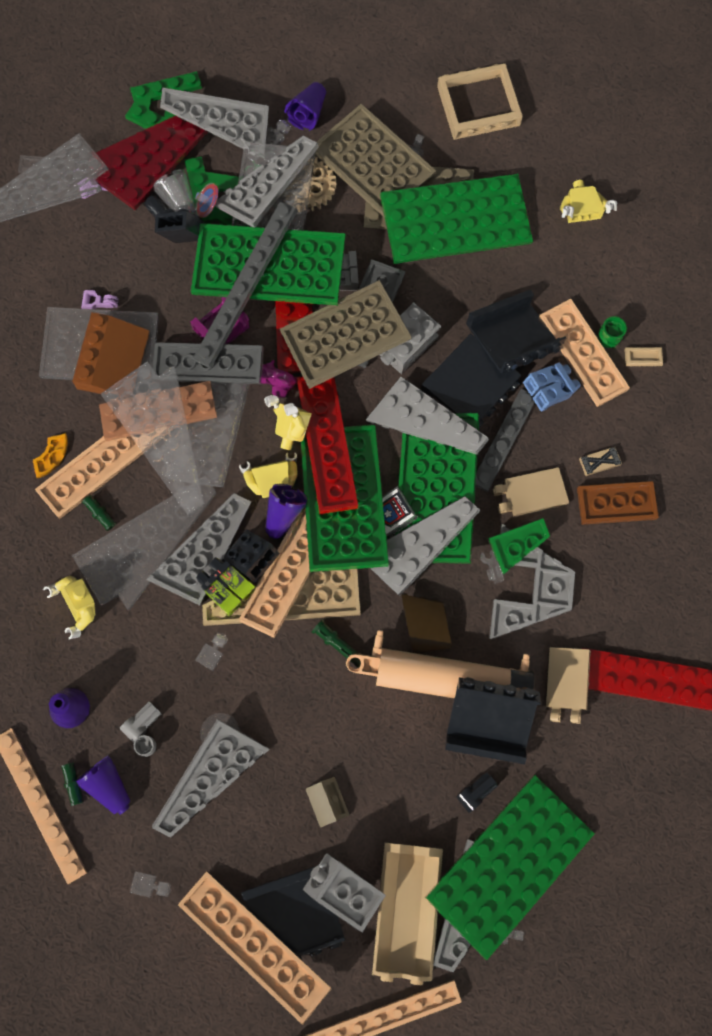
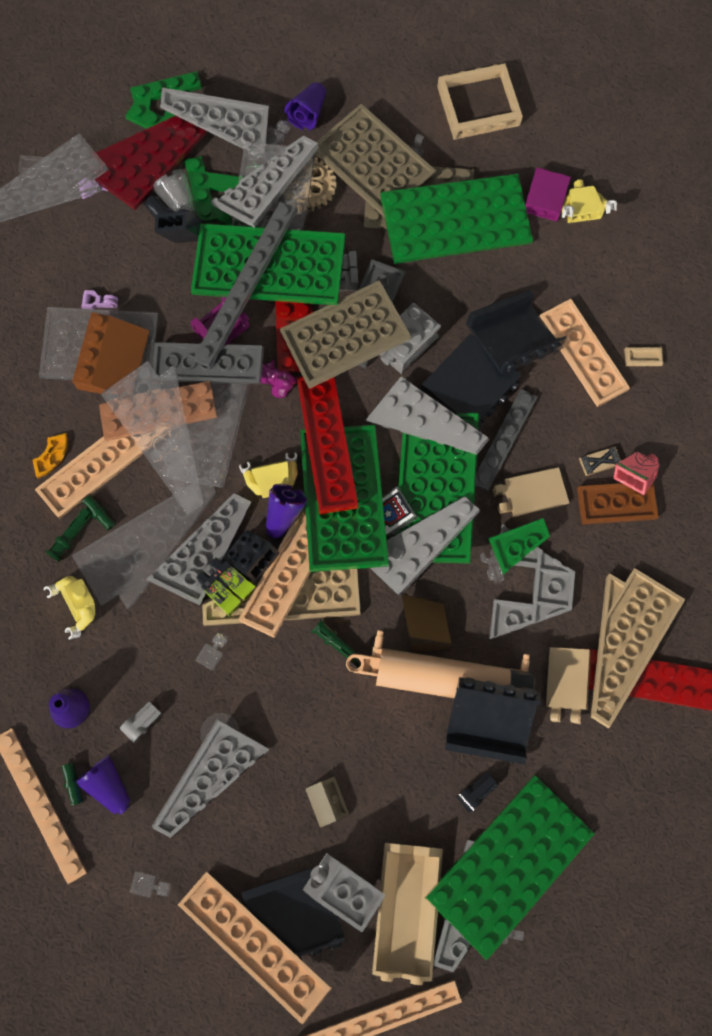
(64, 542): none -> dark green pin
(142, 747): light grey wheel -> none
(206, 200): clear piece -> none
(291, 421): light yellow torso -> none
(547, 194): none -> magenta panel
(551, 385): medium blue hips -> none
(612, 332): green wheel -> none
(631, 629): none -> tan wing
(637, 471): none -> coral torso

